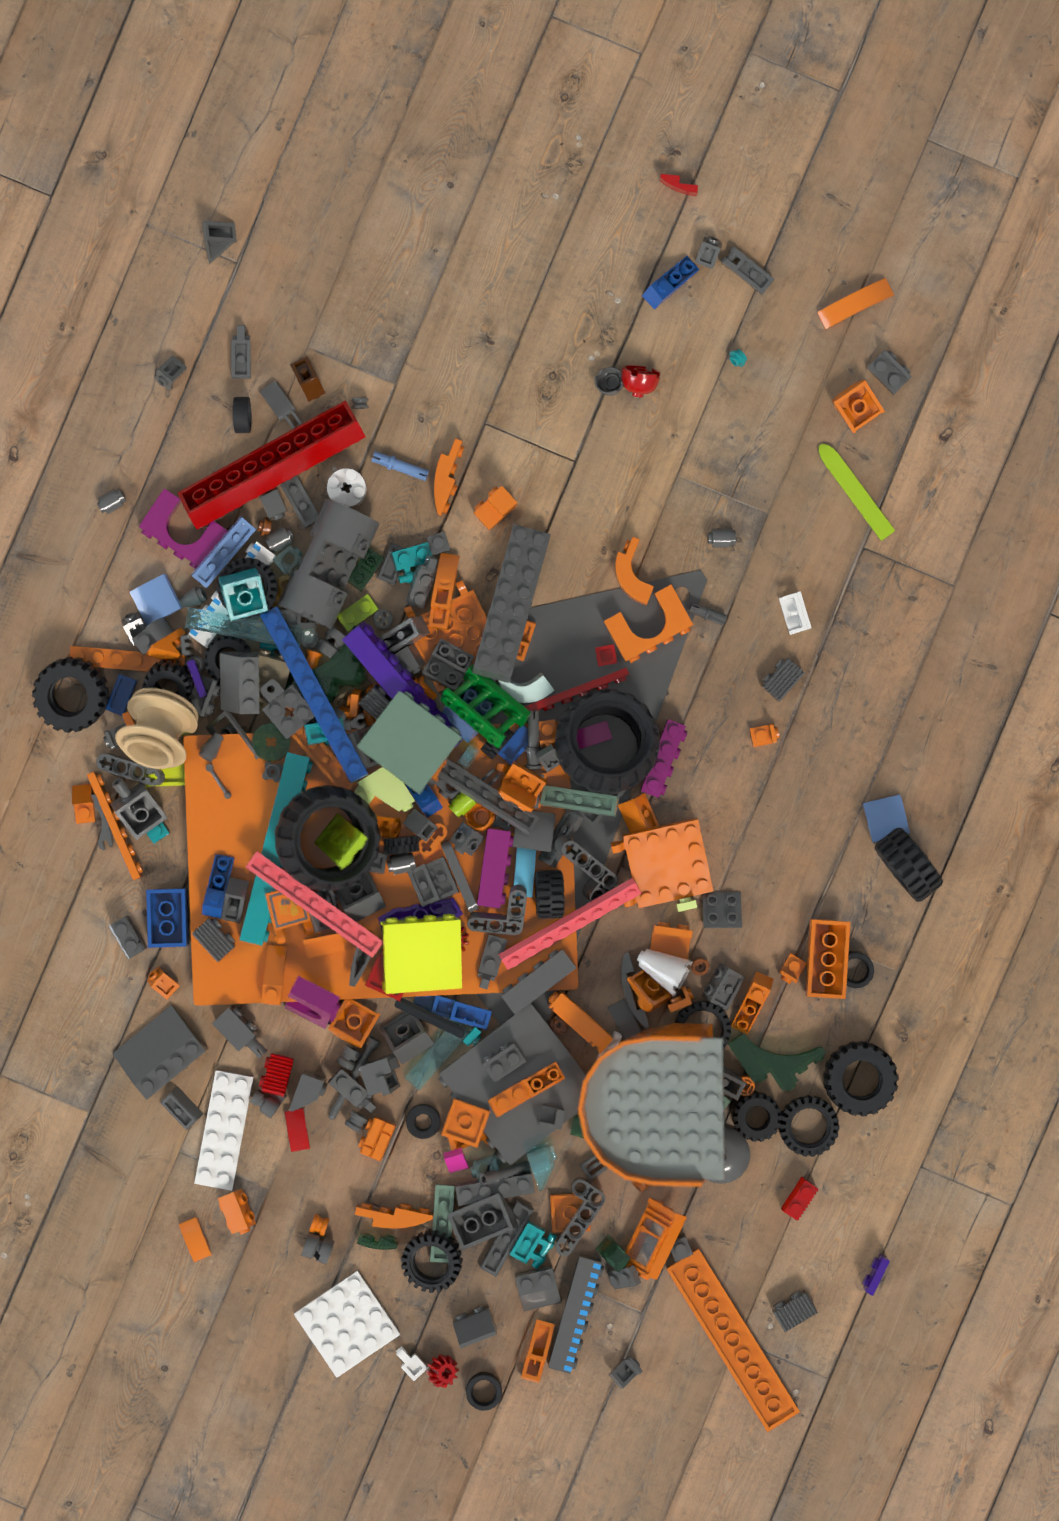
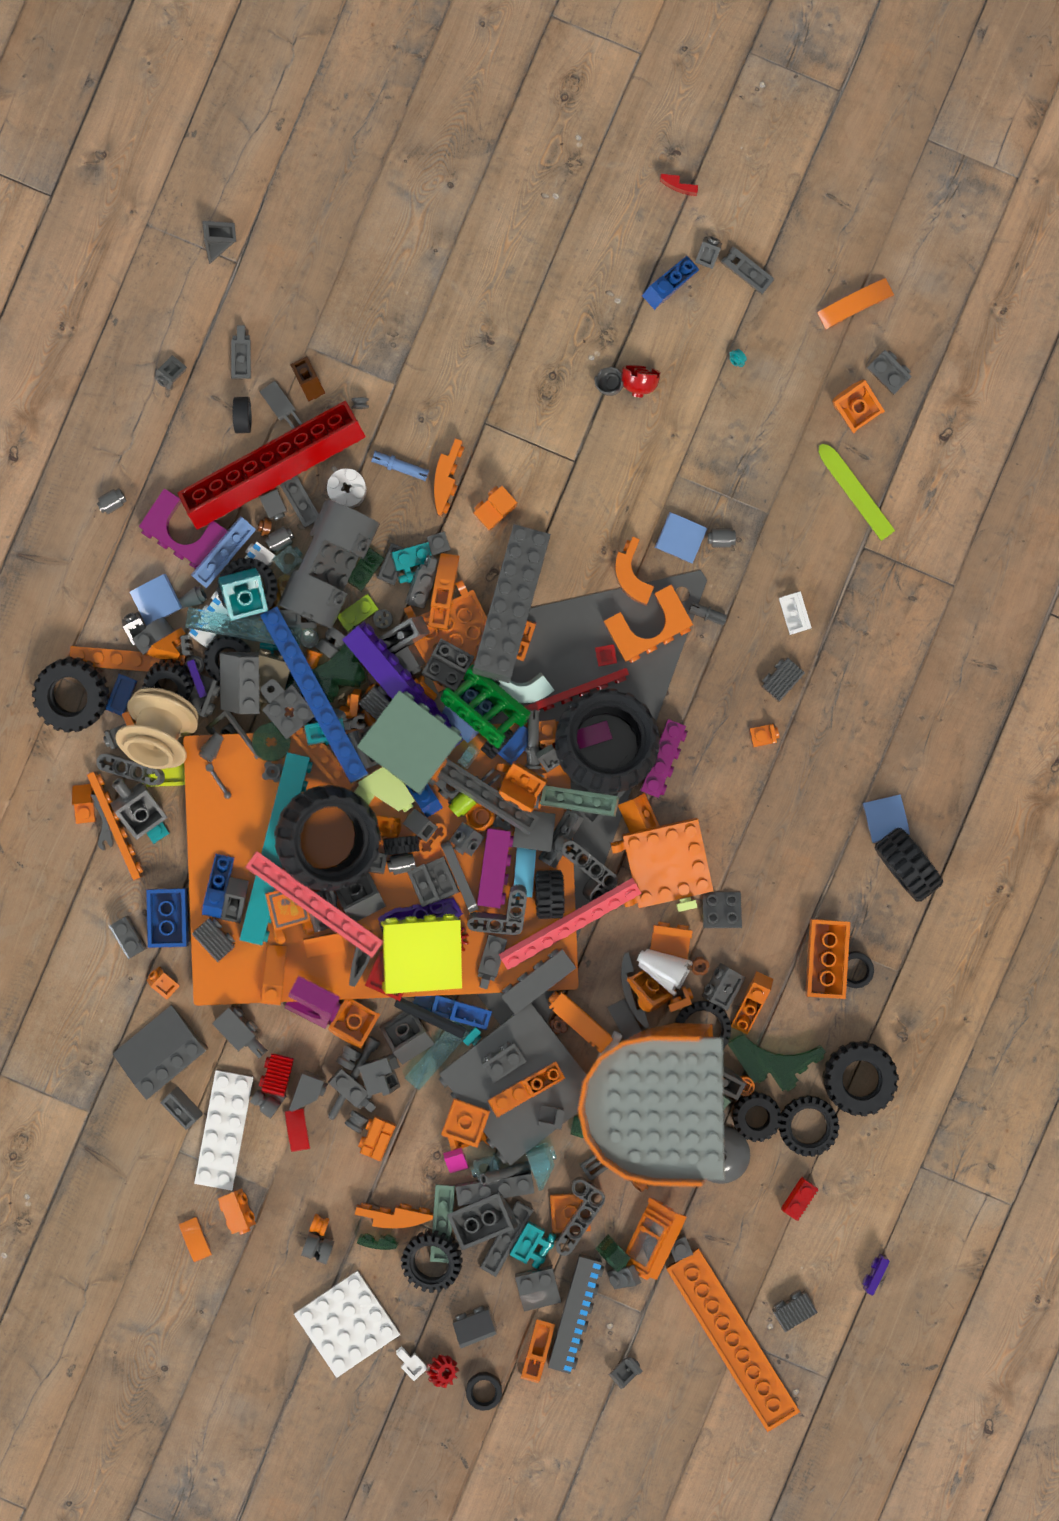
(340, 841): lime plate -> none
(411, 1121): black tyre -> none
(681, 537): none -> medium blue slope
(792, 969): orange bracket -> none

